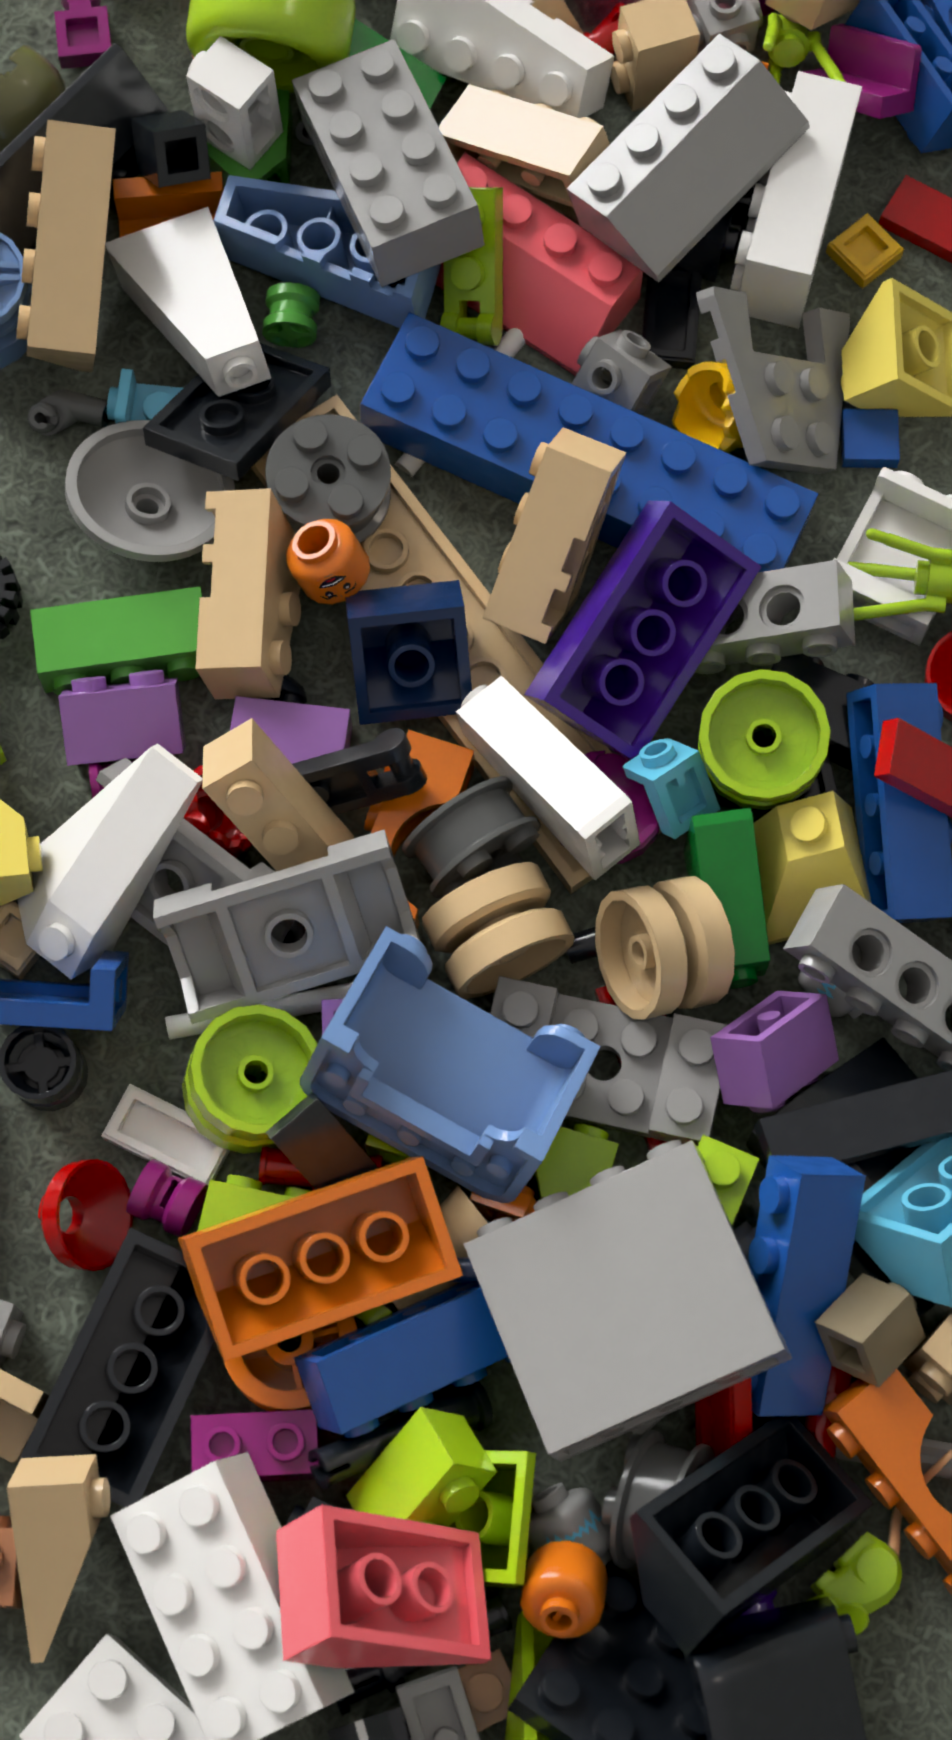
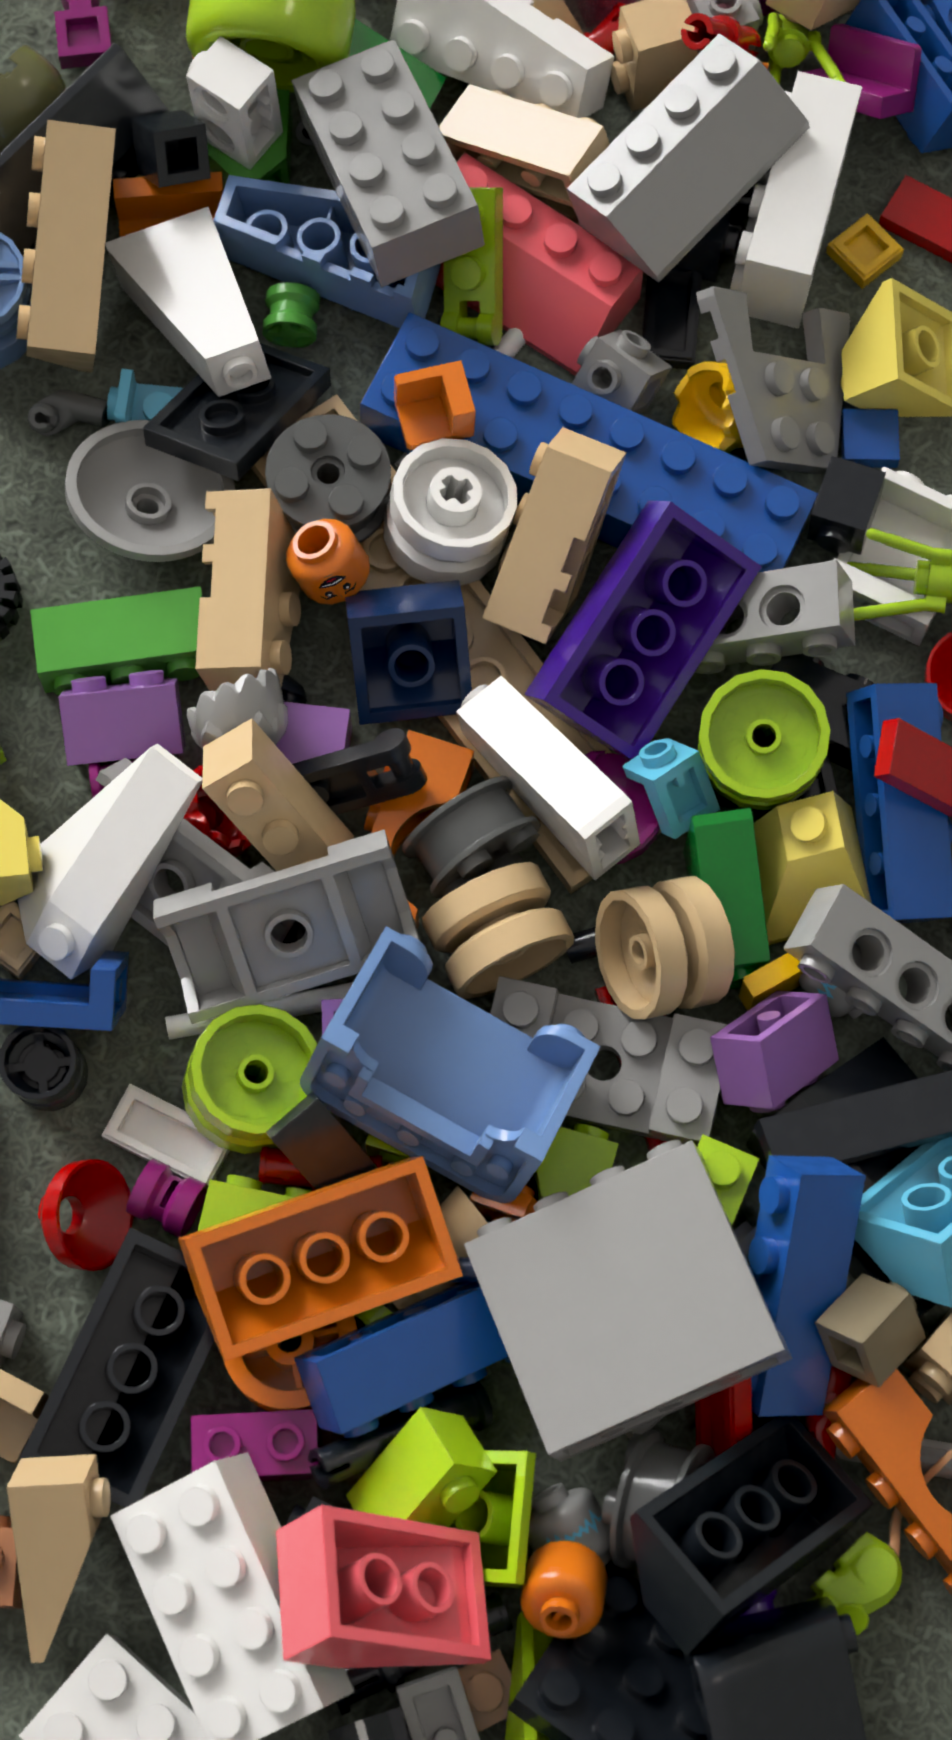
(237, 703): none -> light grey hair
(434, 404): none -> orange panel
(449, 511): none -> white wheel
(709, 27): none -> red pin
(778, 975): none -> yellow tile
(845, 506): none -> black brick

